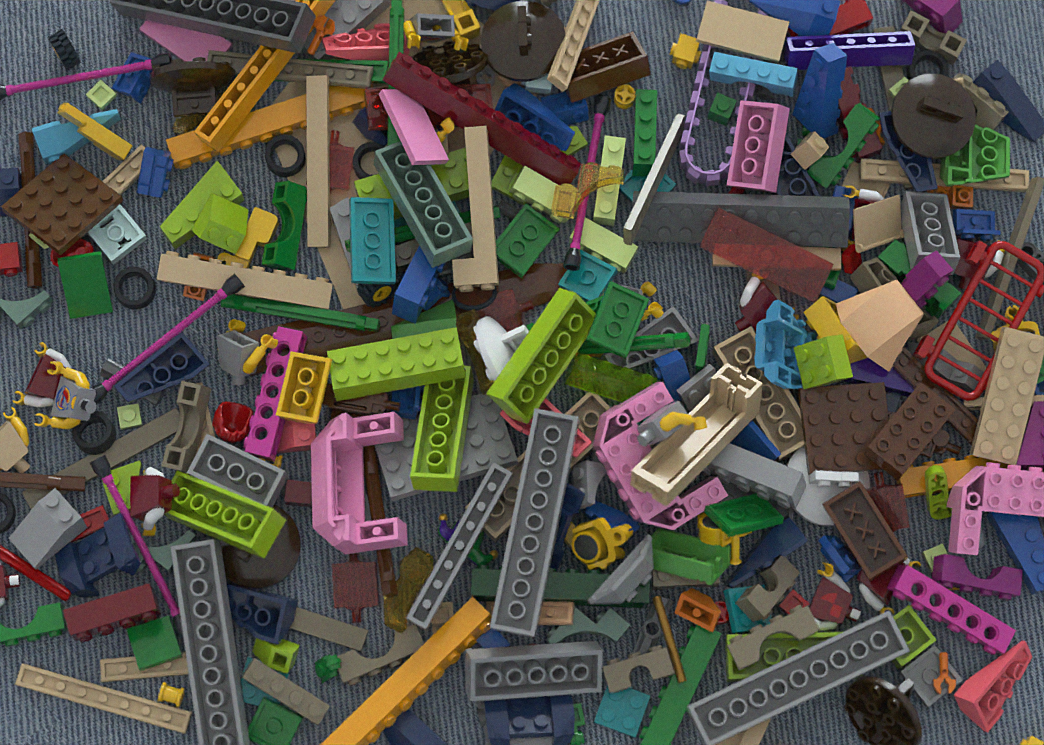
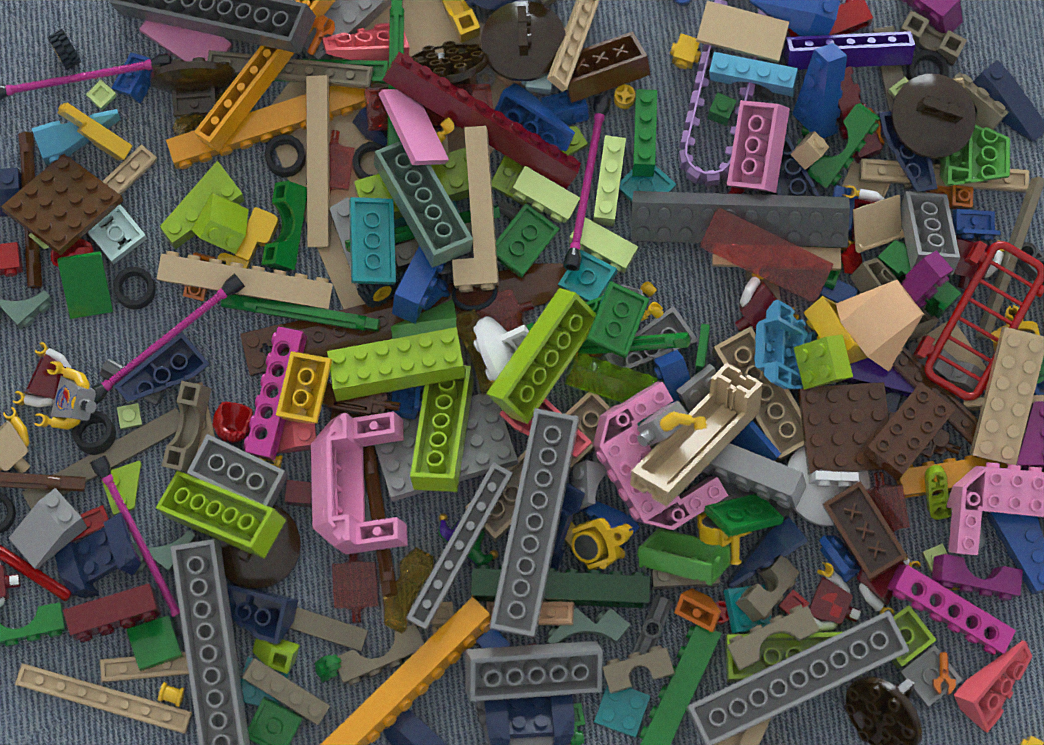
(151, 498): dark red torso -> none
(154, 172): blue brick -> none
(239, 353): light grey torso -> none
(433, 29): torso -> none
(591, 177): clear yellow arch -> none
(627, 576): light grey wedge -> none
(653, 180): tile -> none
(669, 639): pearl gold bar -> none

